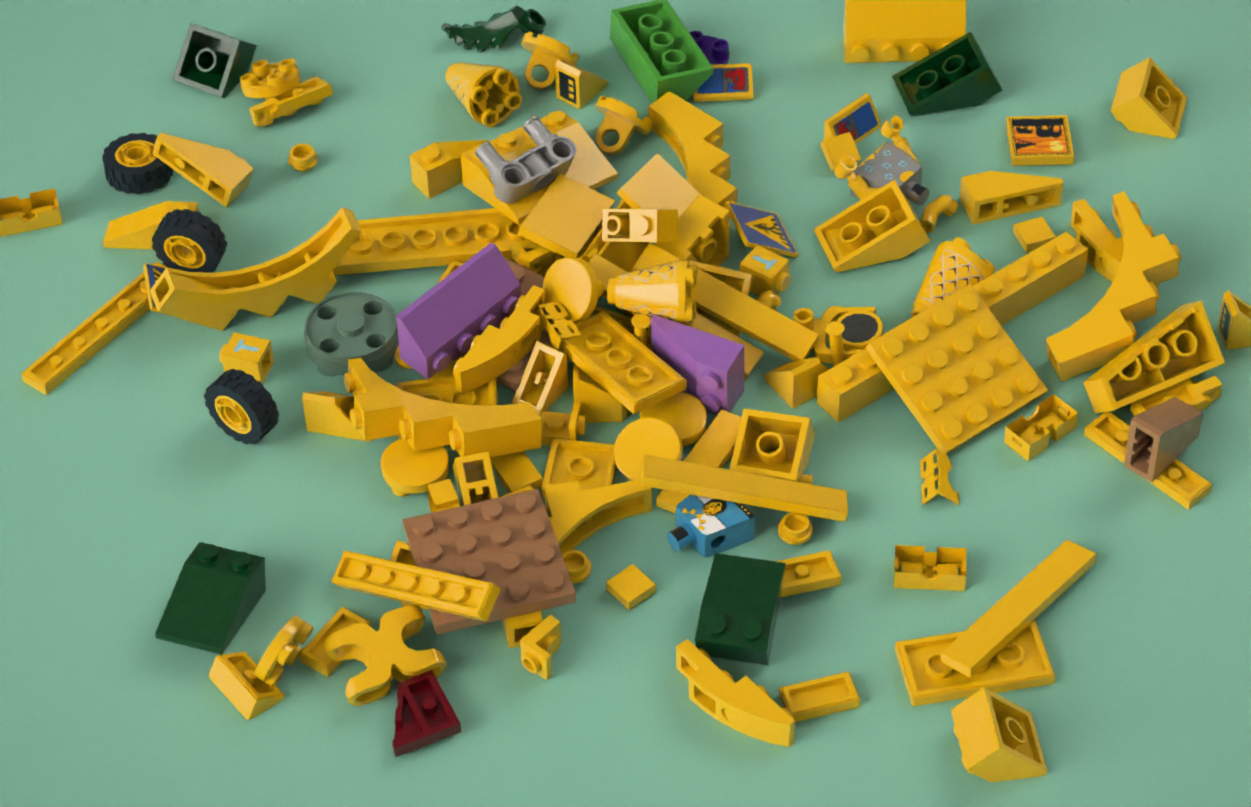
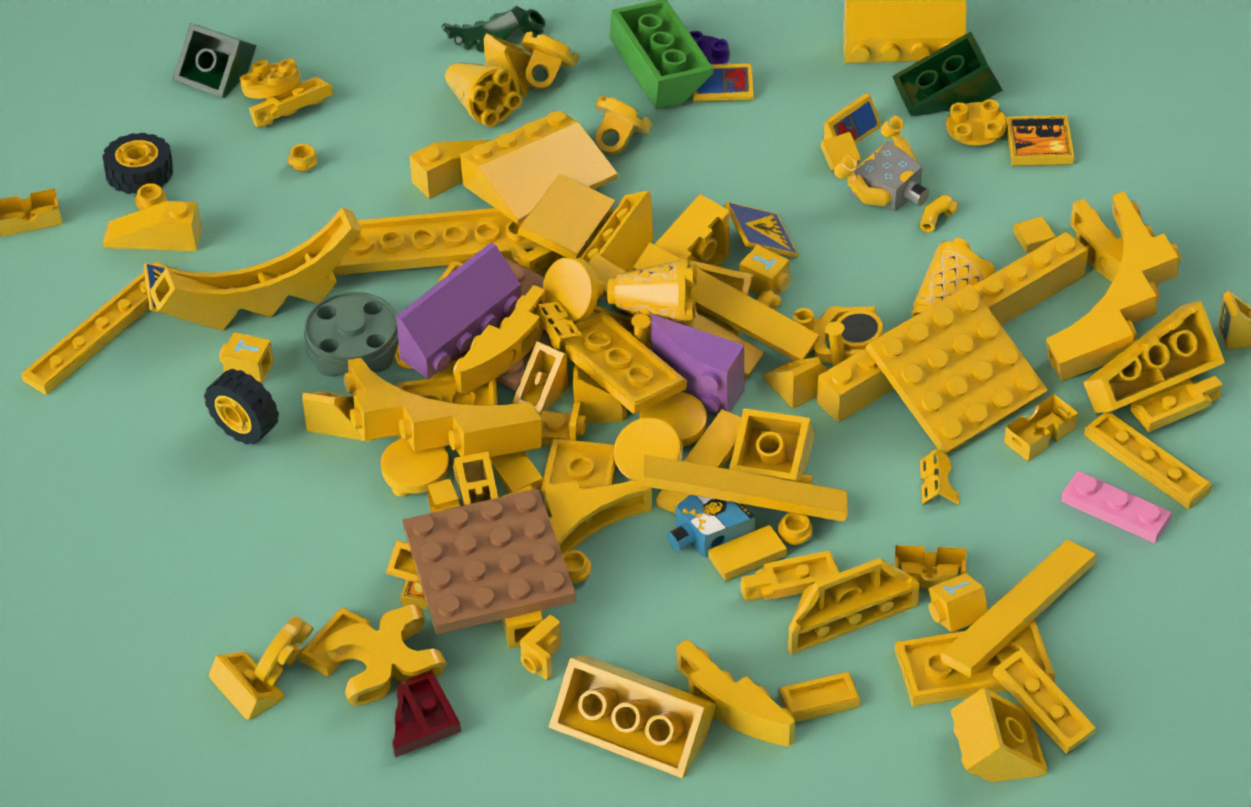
(149, 195): none -> yellow plate
(189, 242): black wheel -> none
(206, 166): yellow slope -> none
(212, 598): dark green slope -> none
(416, 585): yellow tile -> none
(509, 56): none -> yellow slope
(533, 168): light grey piece -> none
(576, 84): yellow slope -> none
(630, 586): yellow tile -> none
(632, 715): none -> yellow slope
(640, 225): yellow slope -> none
(658, 187): yellow tile -> none
(697, 143): yellow arch -> none
(740, 608): dark green slope -> none
(747, 552): none -> yellow tile
(850, 603): none -> yellow wedge
(872, 230): yellow slope -> none
(957, 602): none -> yellow brick
(976, 122): none -> yellow dish
(1005, 194): yellow slope -> none
(1044, 701): none -> yellow plate
(1116, 506): none -> bright pink plate
(1149, 101): yellow slope -> none
(1160, 437): medium nougat slope -> none

